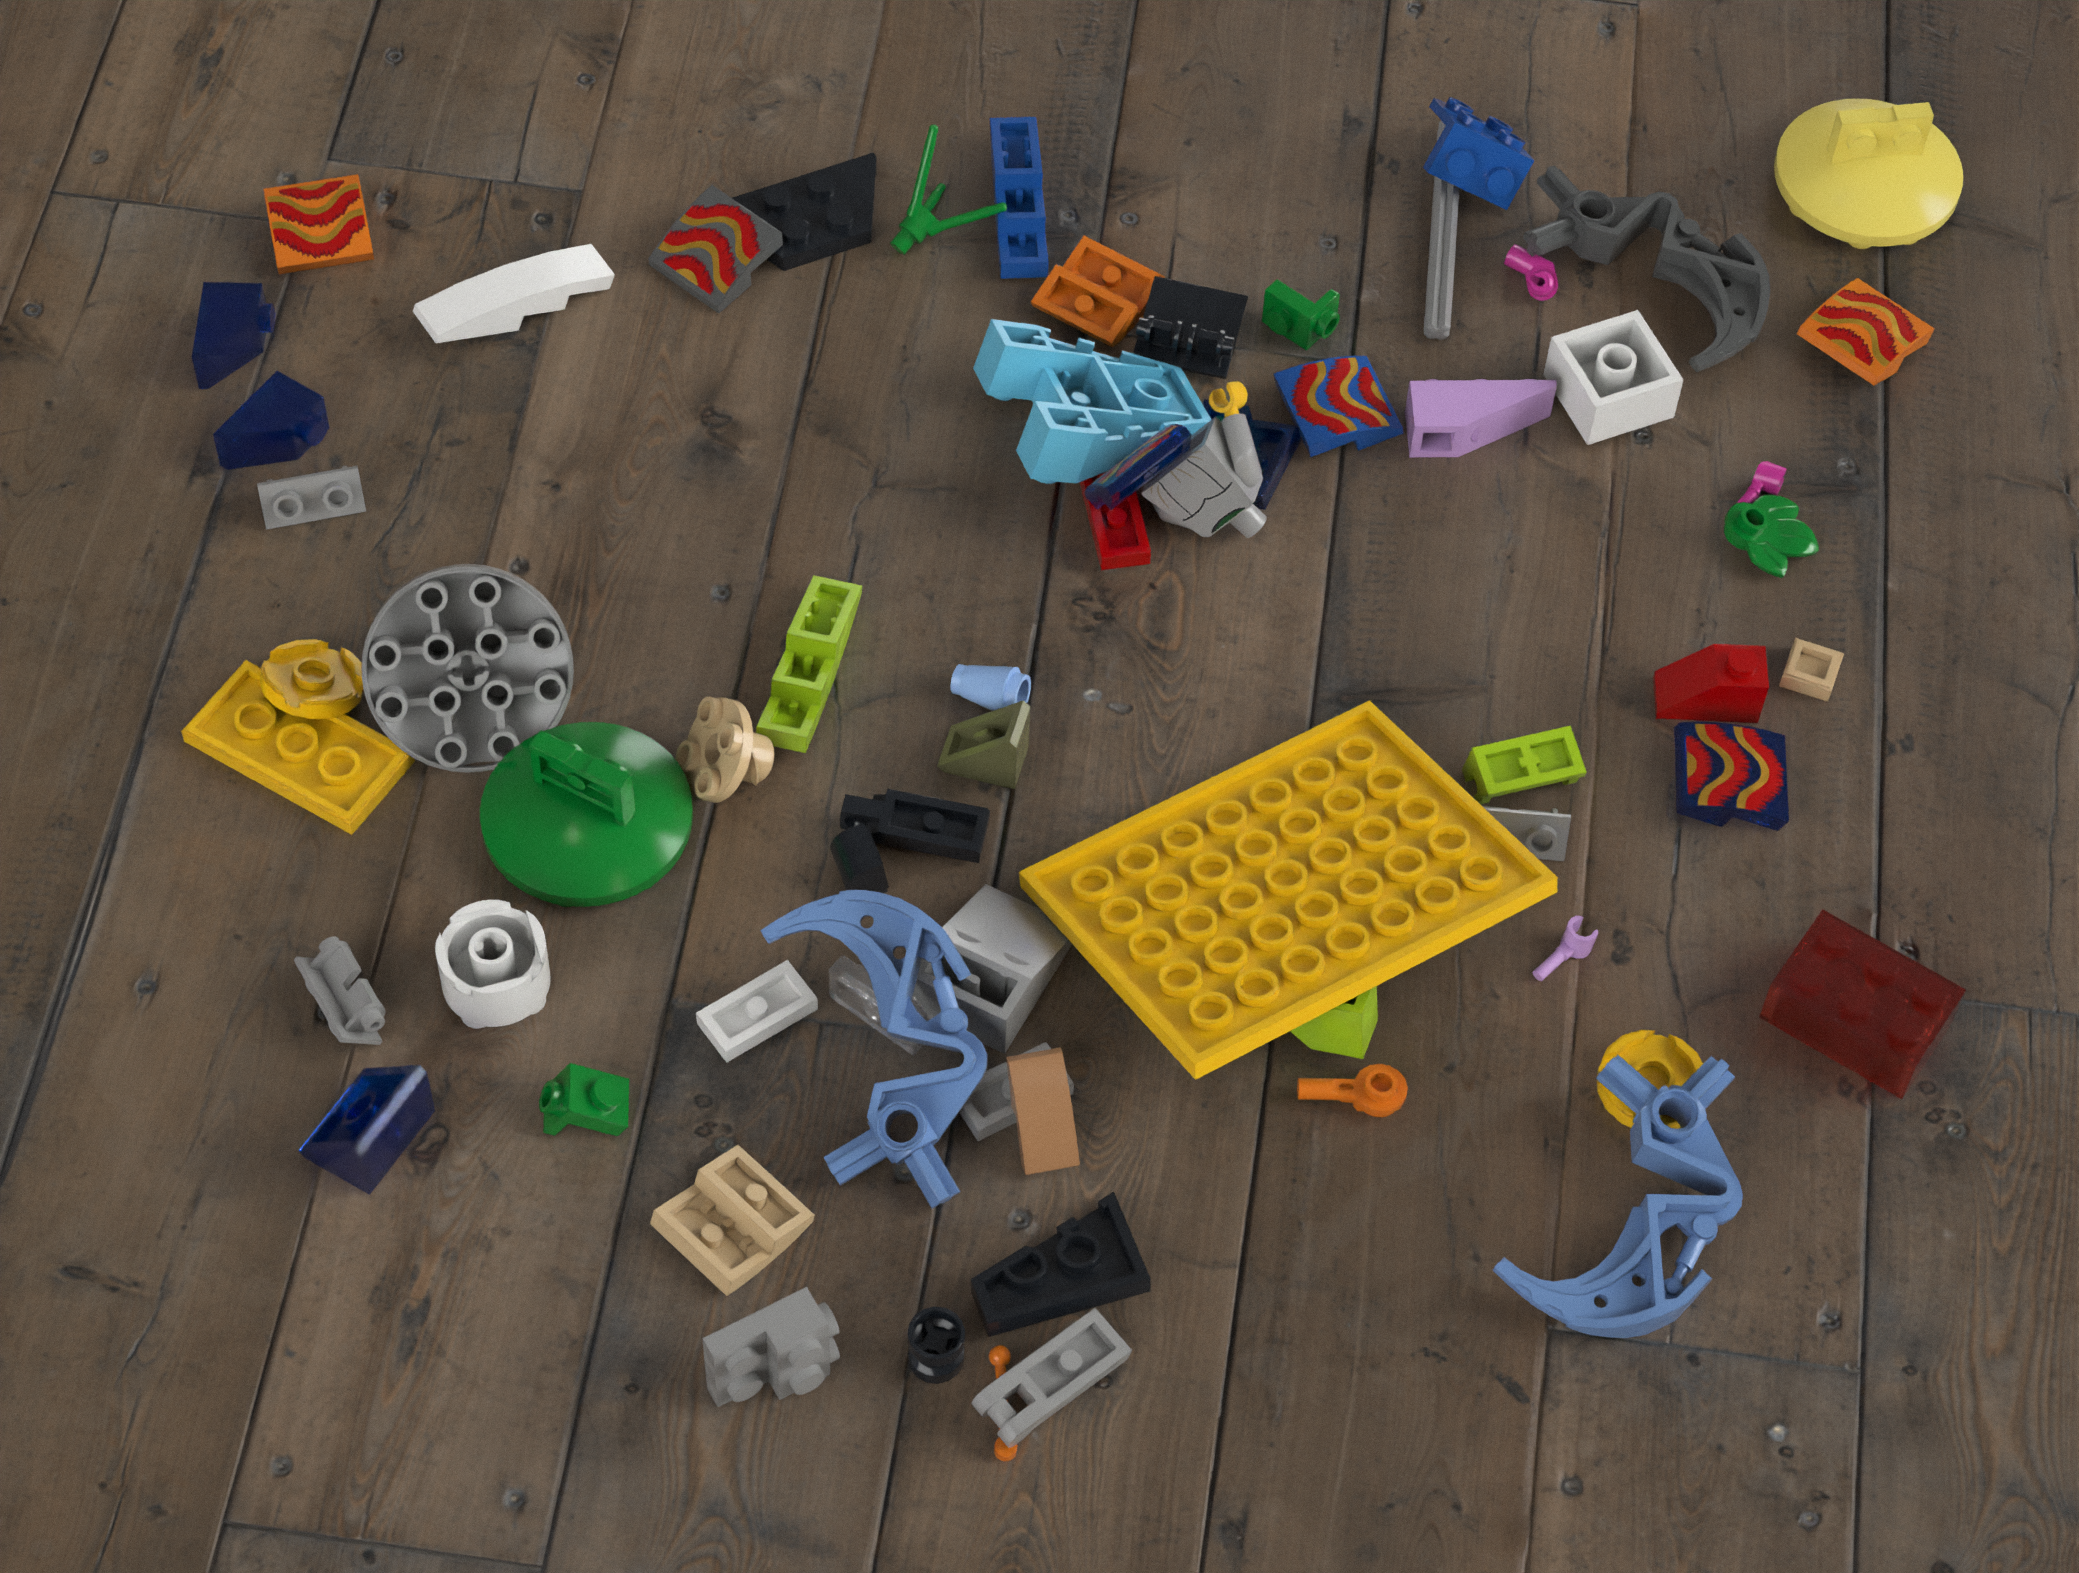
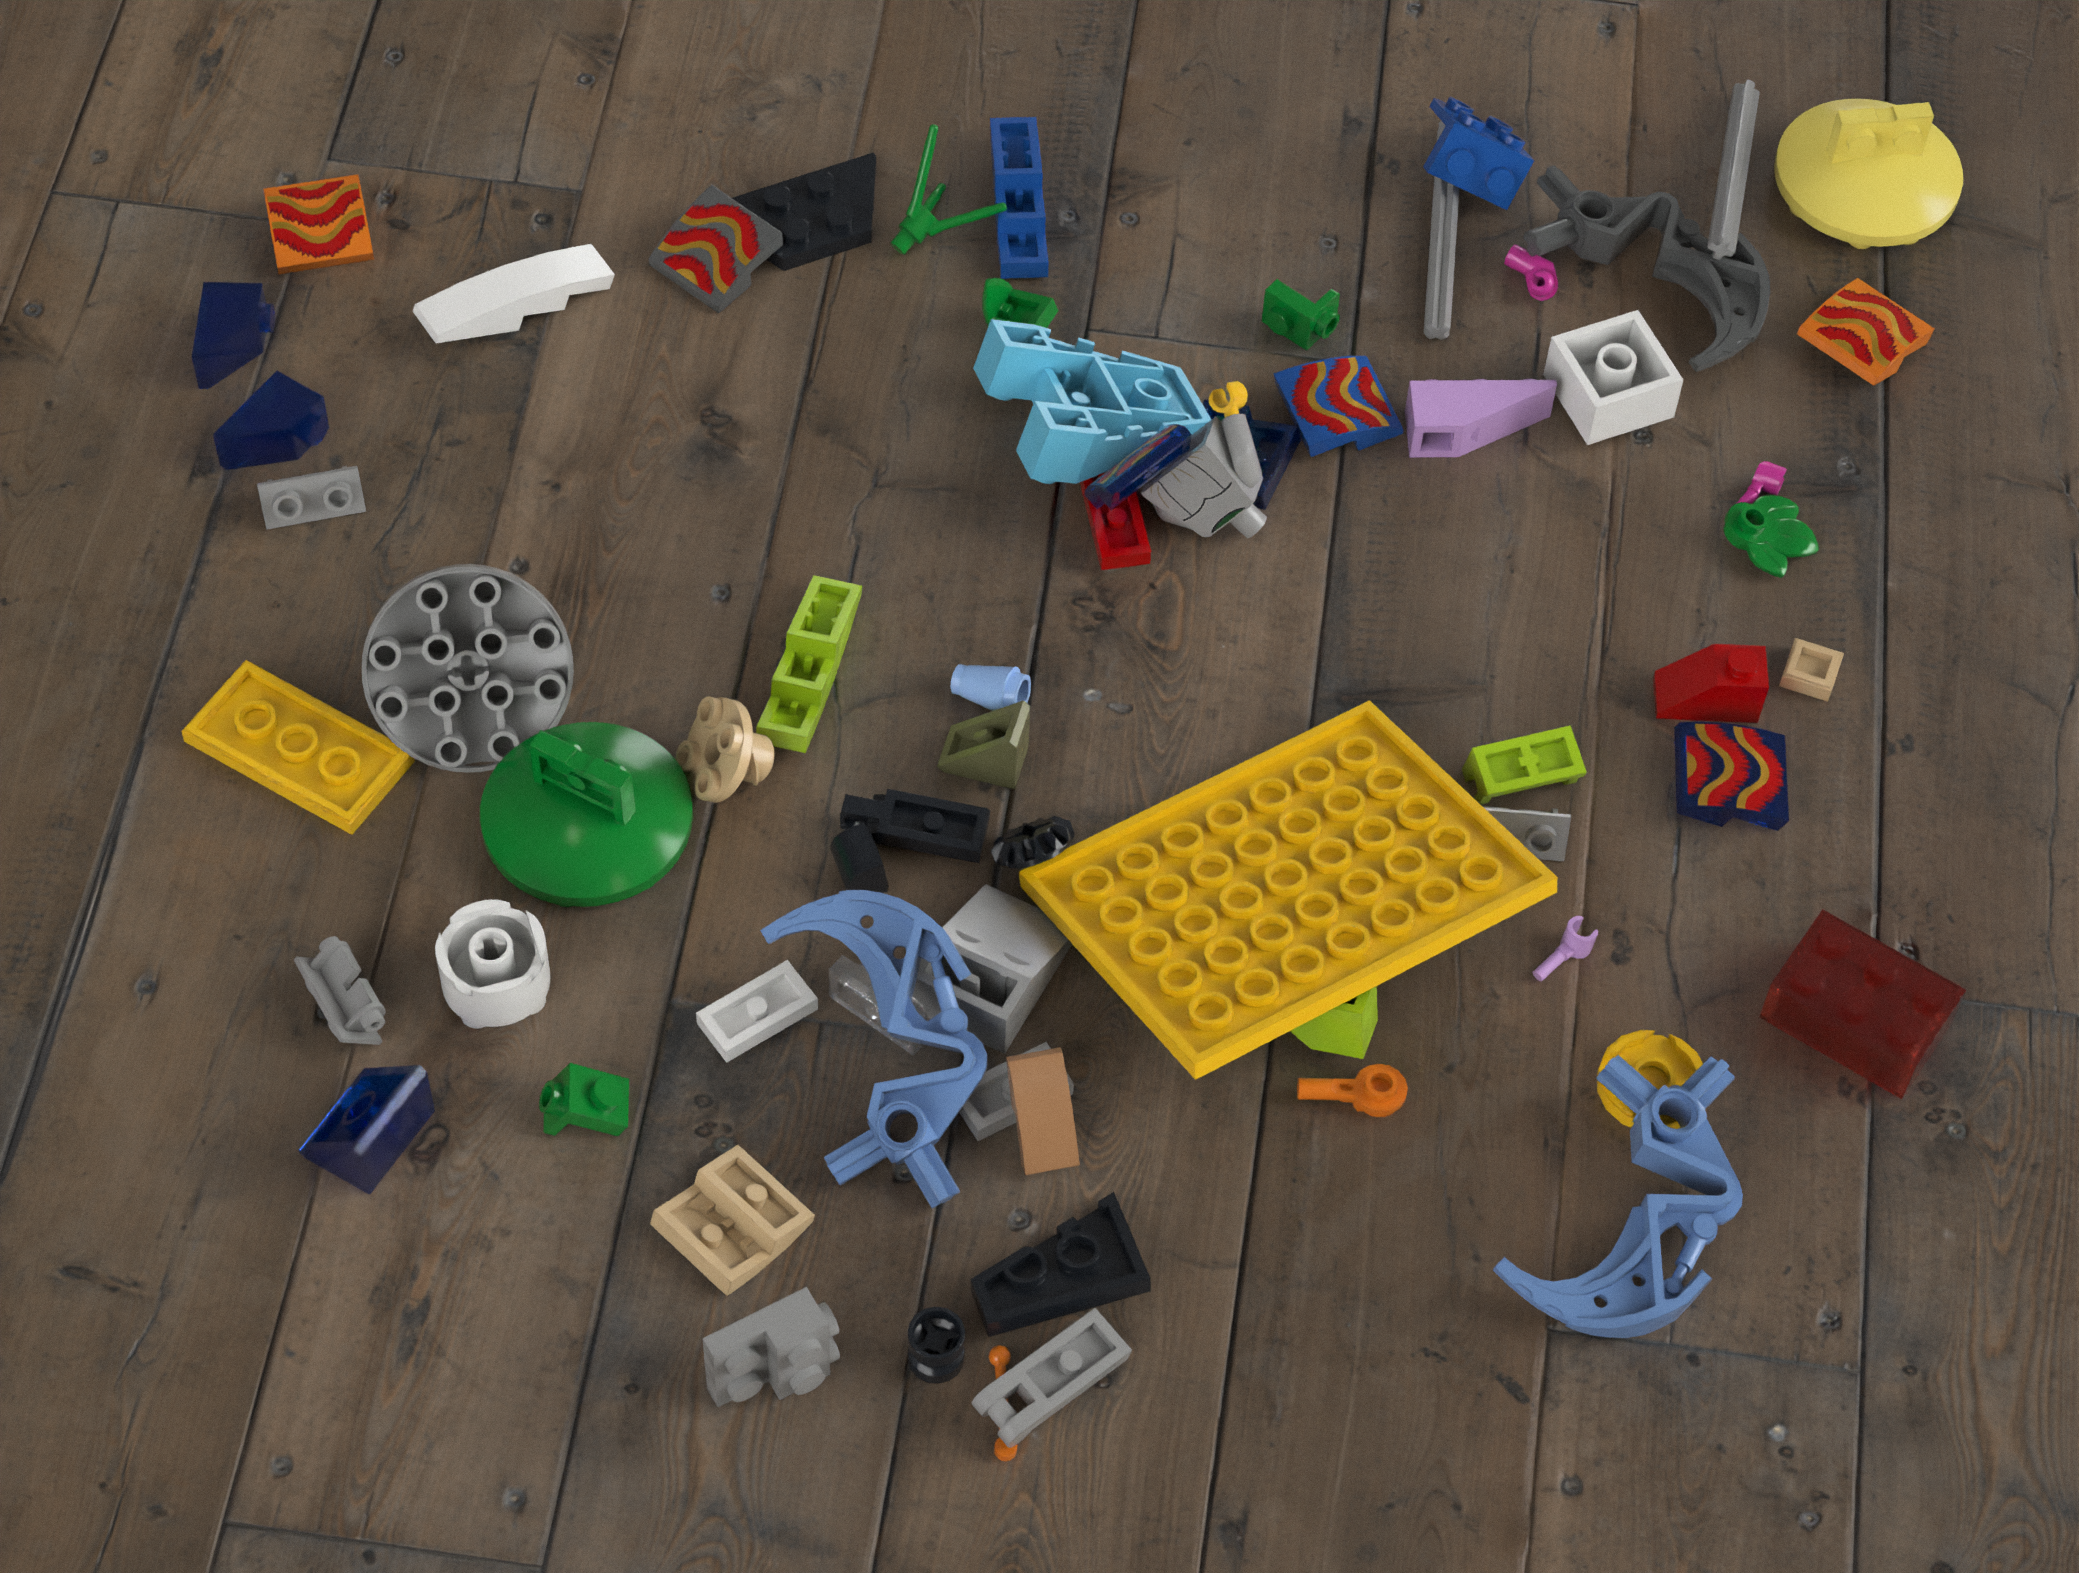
(312, 680): yellow tile -> none
(1013, 305): none -> green plate
(1032, 842): none -> black gear
(1097, 292): orange slope -> none
(1190, 326): black hinge -> none
(1733, 170): none -> light grey axle

